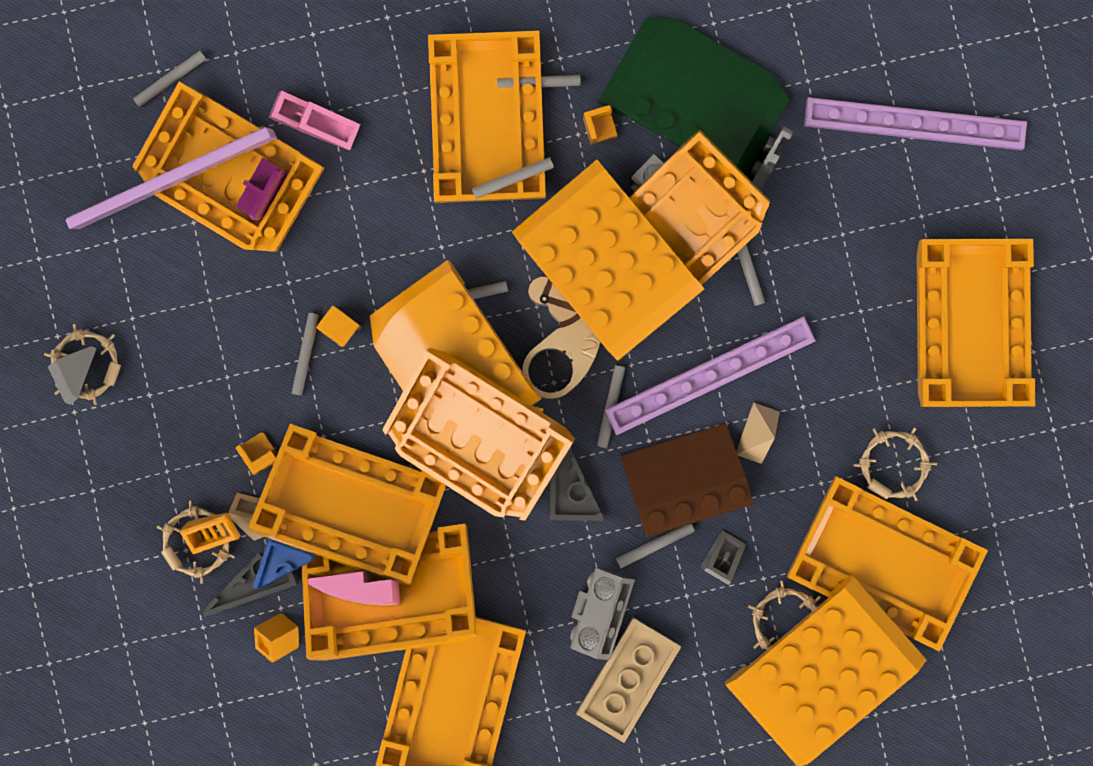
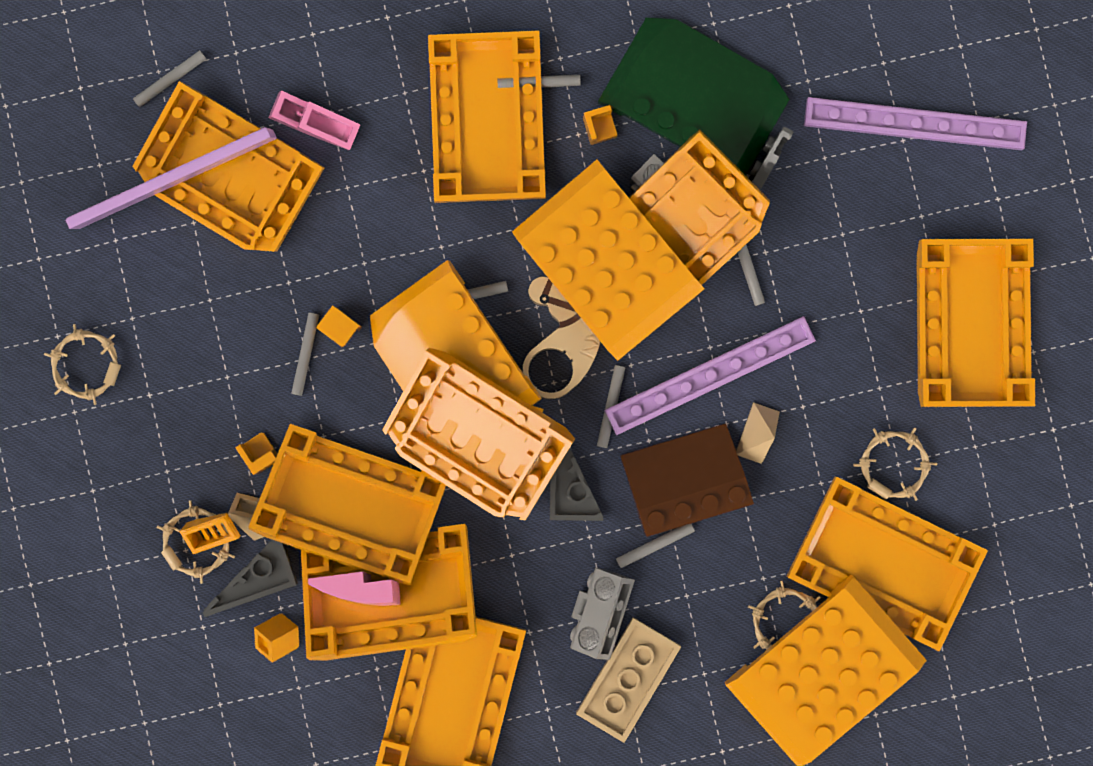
(71, 372): light grey slope -> none
(261, 189): magenta panel -> none
(279, 561): blue tile -> none
(512, 177): light grey bar -> none
(724, 557): light grey slope -> none

